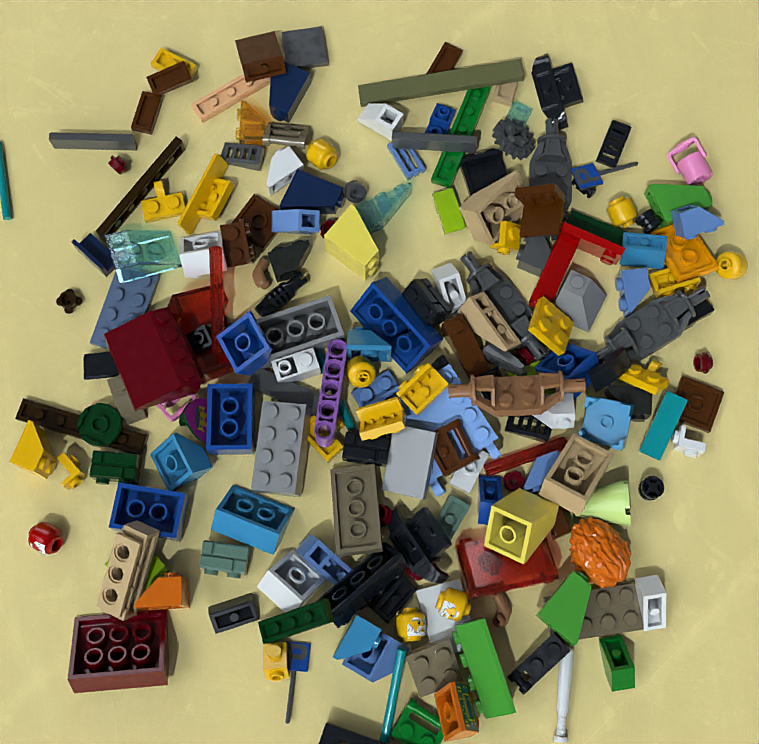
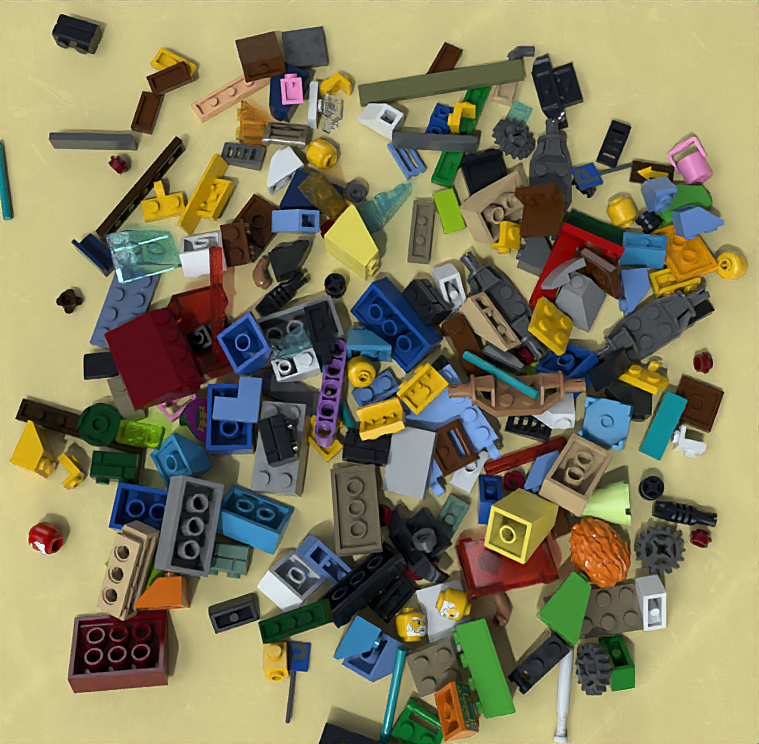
(77, 34): none -> black brick
(140, 434): none -> clear neon green plate
(189, 526): none -> light grey brick
(244, 407): none -> medium blue tile
(278, 440): none -> black brick
(291, 89): none -> bright pink bracket
(291, 344): none -> clear light blue bracket
(315, 105): none -> white plate
(320, 331): none -> black hinge
(323, 195): none -> clear yellow slope
(333, 110): none -> clear plate
(334, 84): none -> yellow bracket
(336, 281): none -> black wheel
(420, 232): none -> dark tan plate
(425, 539): none -> dark grey tile
(461, 110): none -> yellow bracket
(516, 383): none -> teal bar
(521, 51): none -> dark grey arm
(560, 275): none -> light grey slope
(593, 669): none -> dark grey gear
(602, 273): none -> reddish brown tile
(646, 171): none -> dark brown tile
(658, 194): none -> medium blue slope
(666, 555): none -> dark grey gear
(683, 514): none -> black hinge
(700, 538): none -> dark red plate

